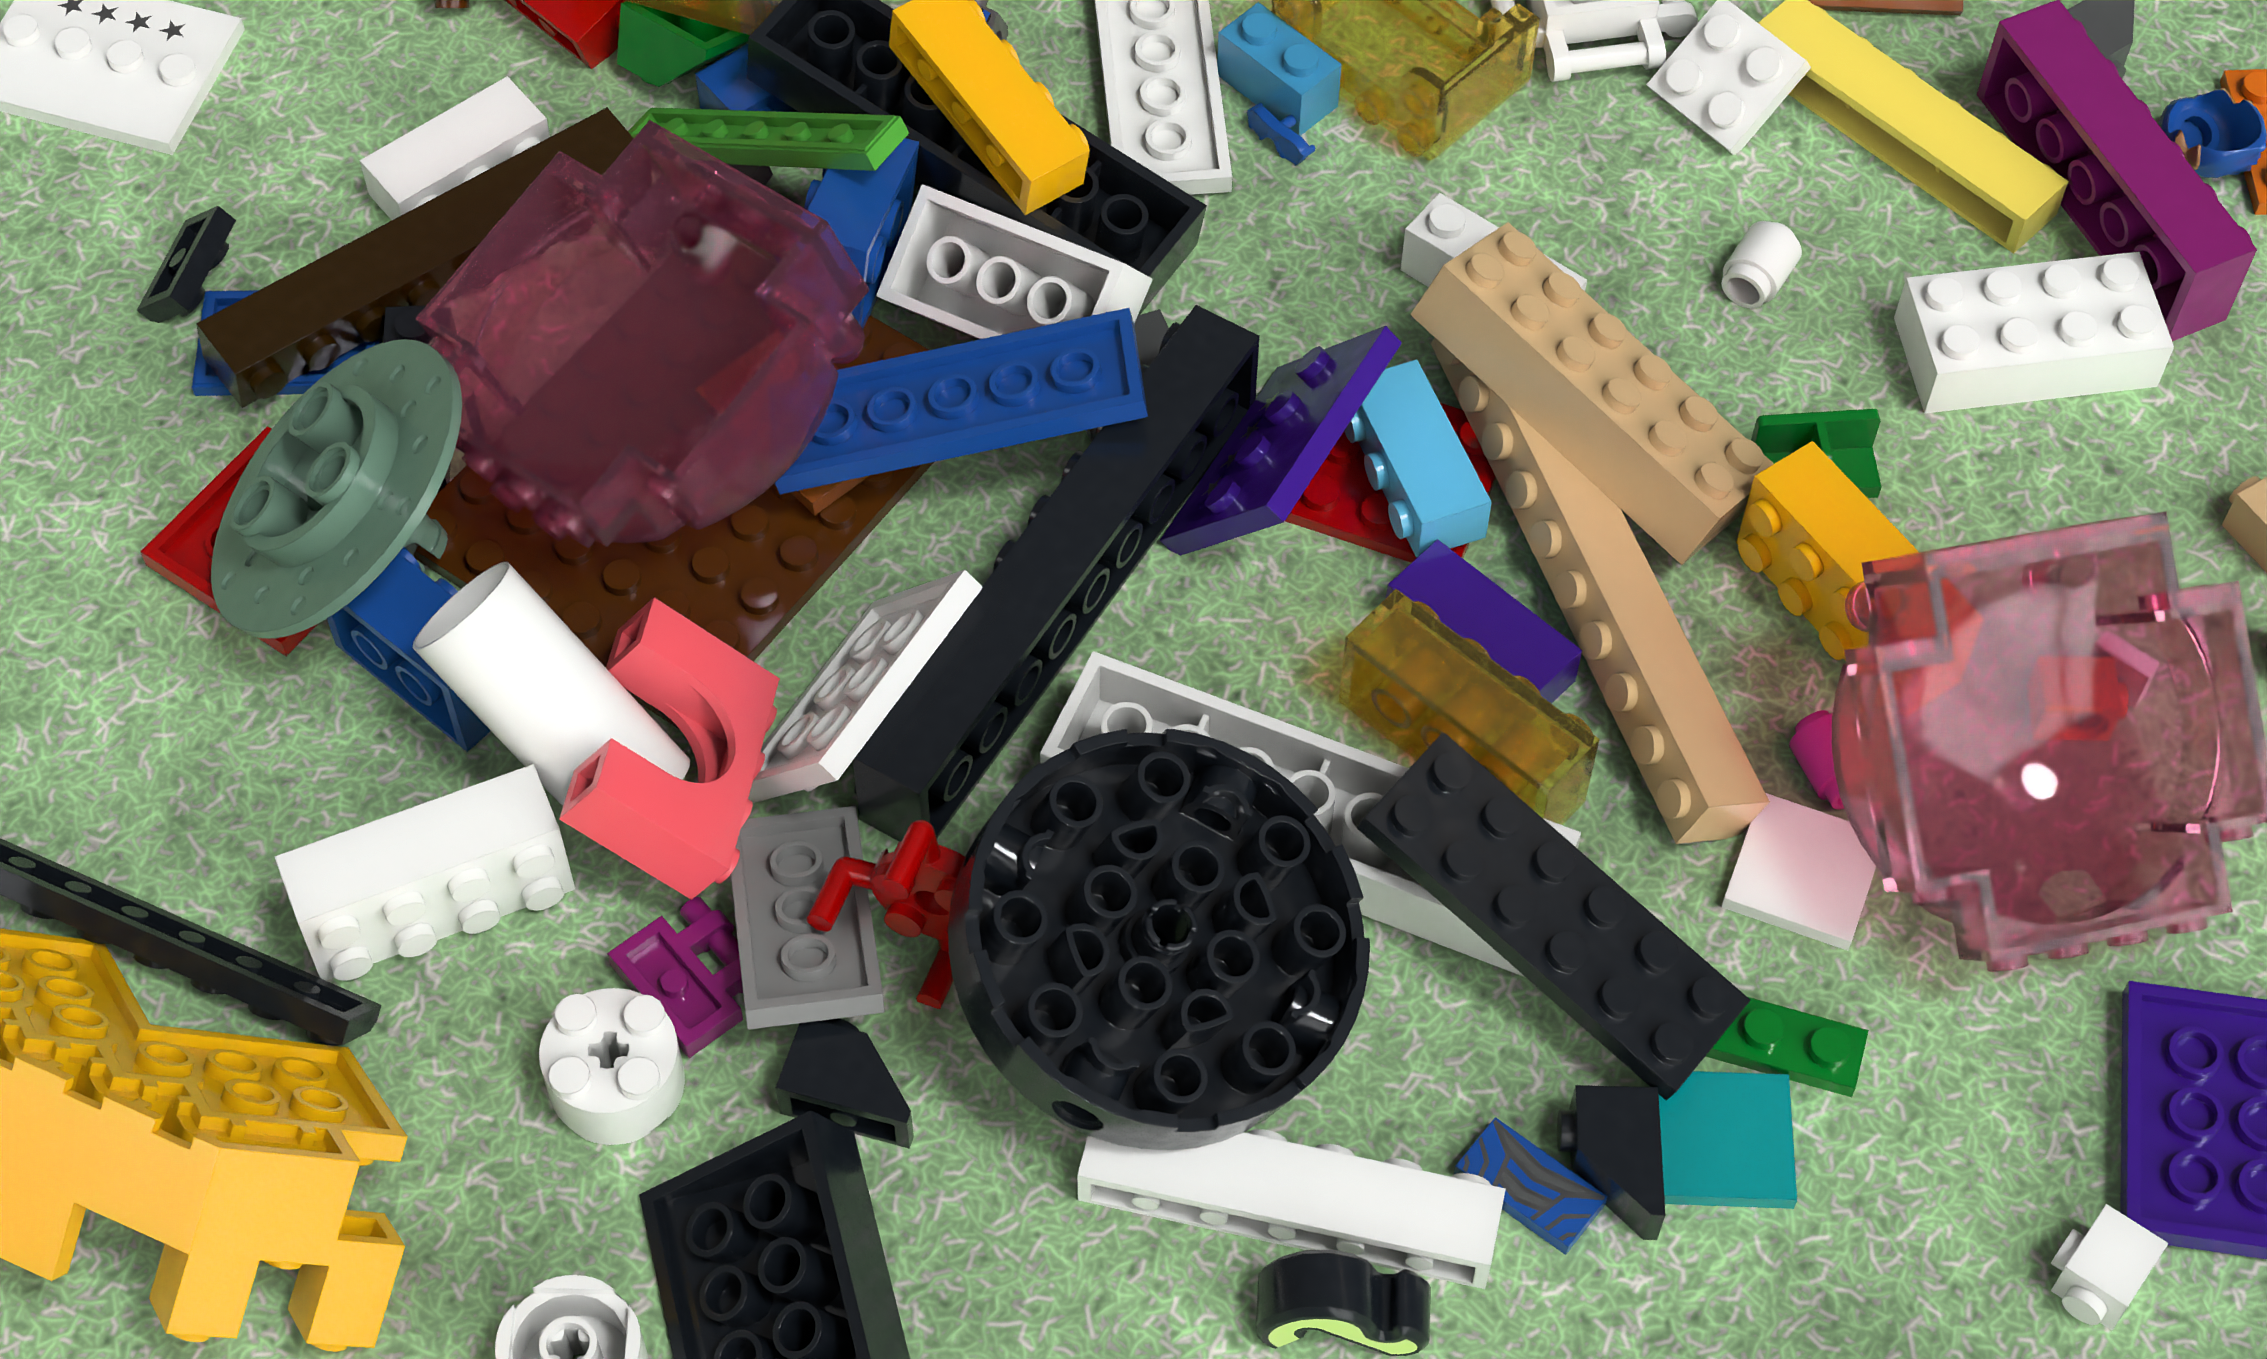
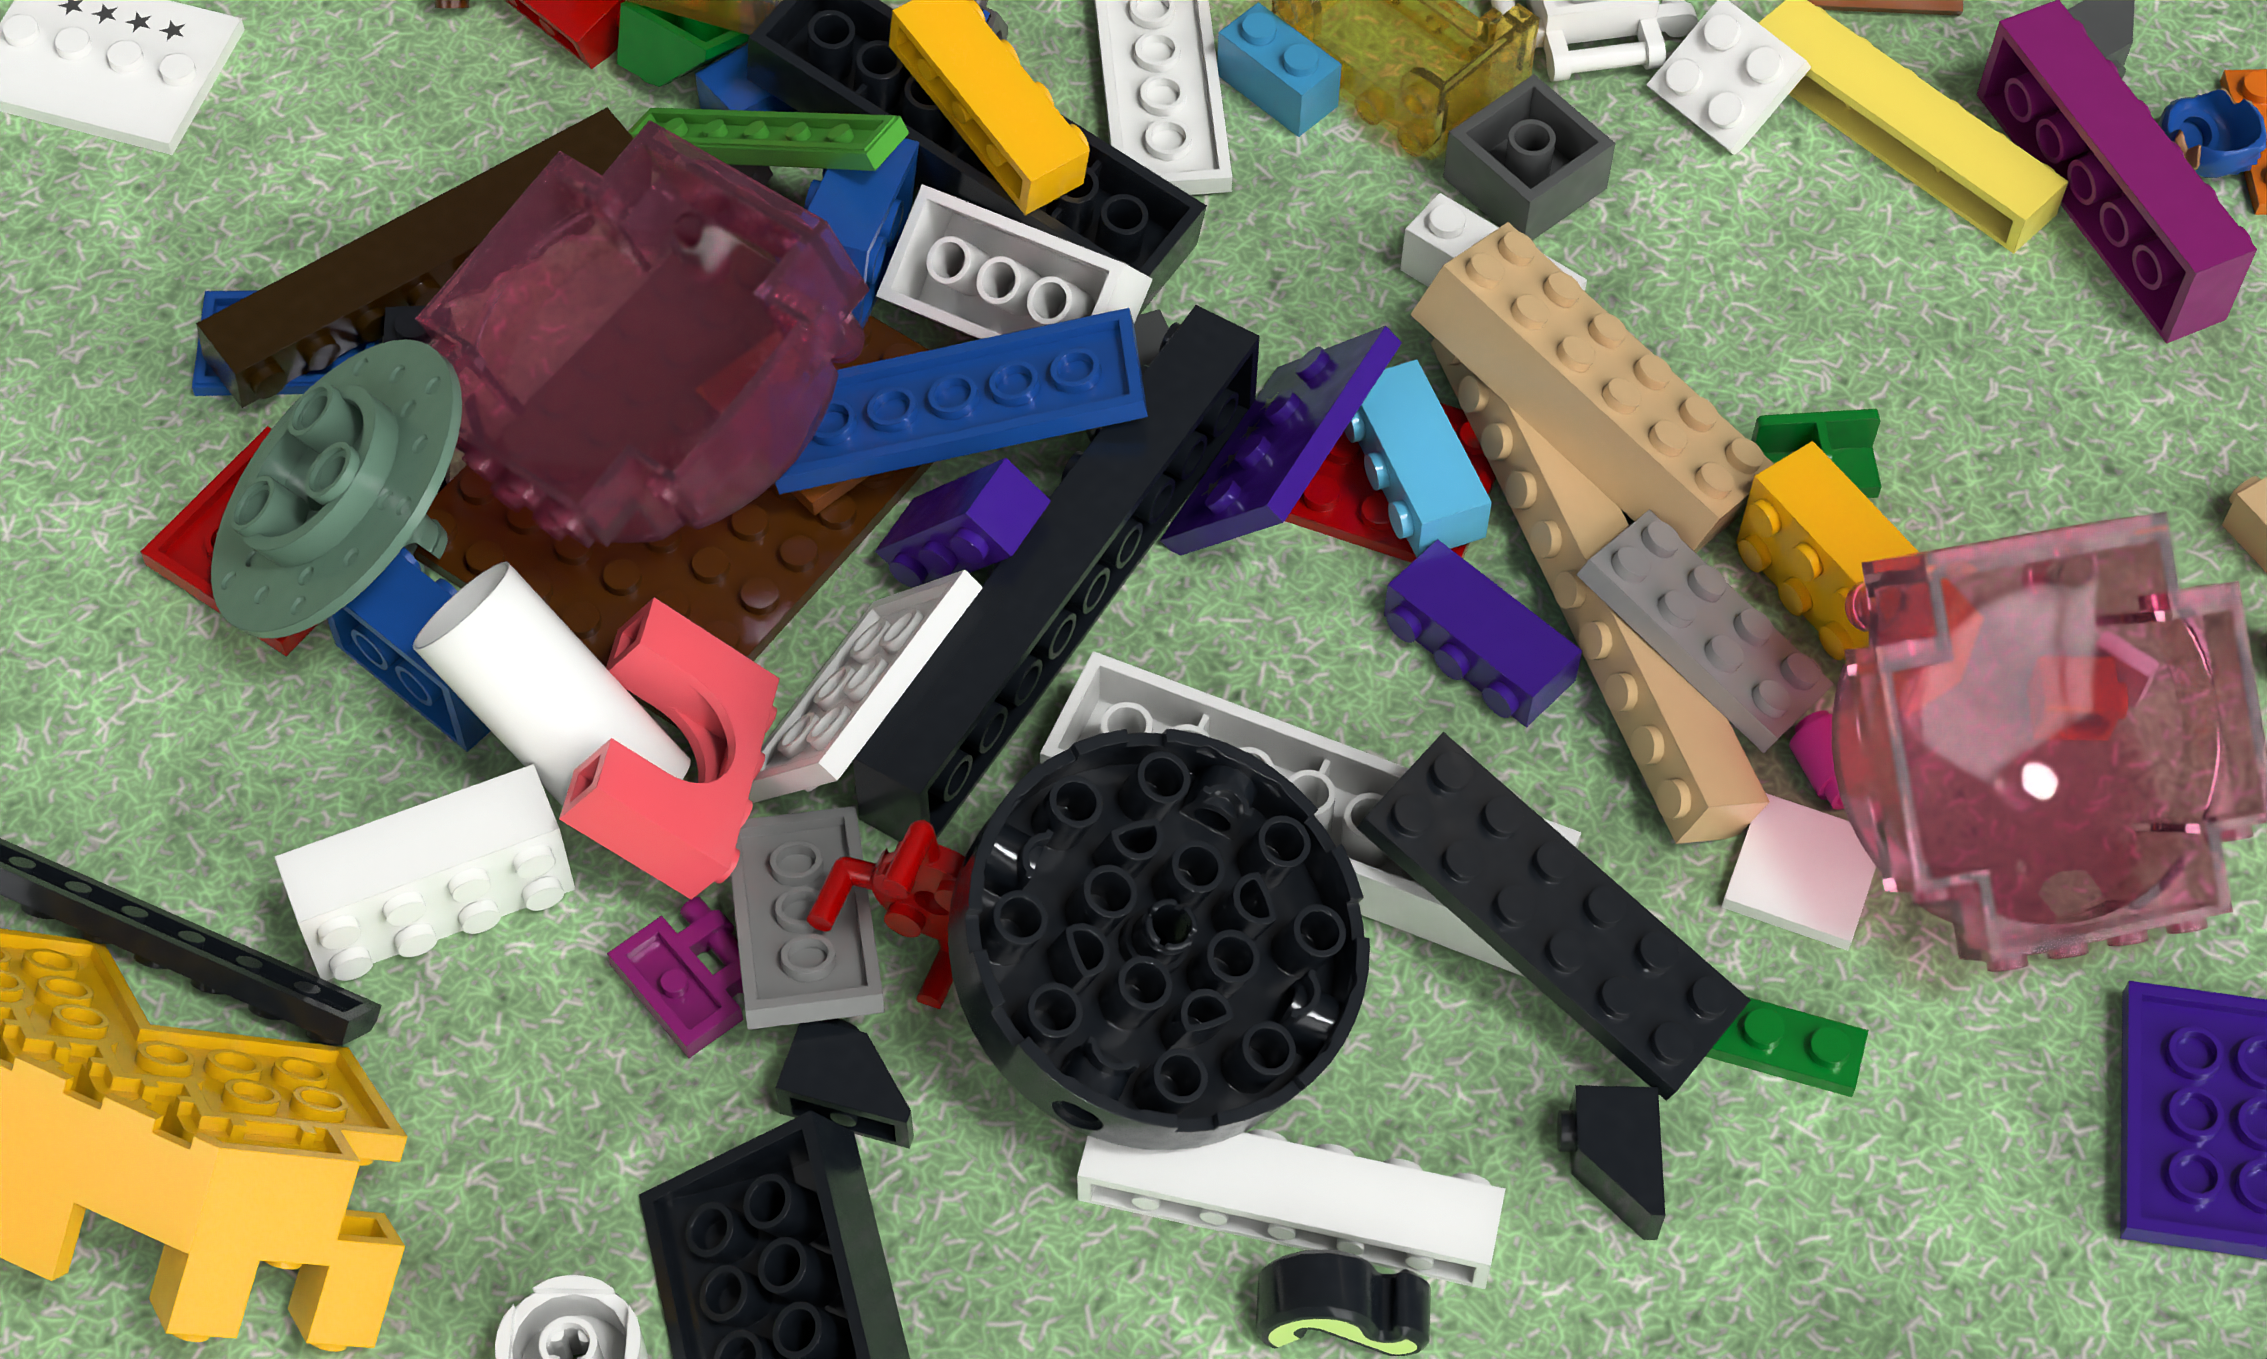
(193, 254): black plate -> none
(453, 148): white brick -> none
(603, 1031): white brick -> none
(963, 525): none -> dark purple brick
(1287, 142): blue piece -> none
(1423, 679): clear yellow brick -> none
(1528, 158): none -> dark grey brick
(1537, 1186): tile -> none
(1705, 630): none -> light grey plate
(1729, 1141): teal tile -> none
(1760, 264): white brick -> none
(2032, 332): white brick -> none
(2105, 1267): white brick -> none

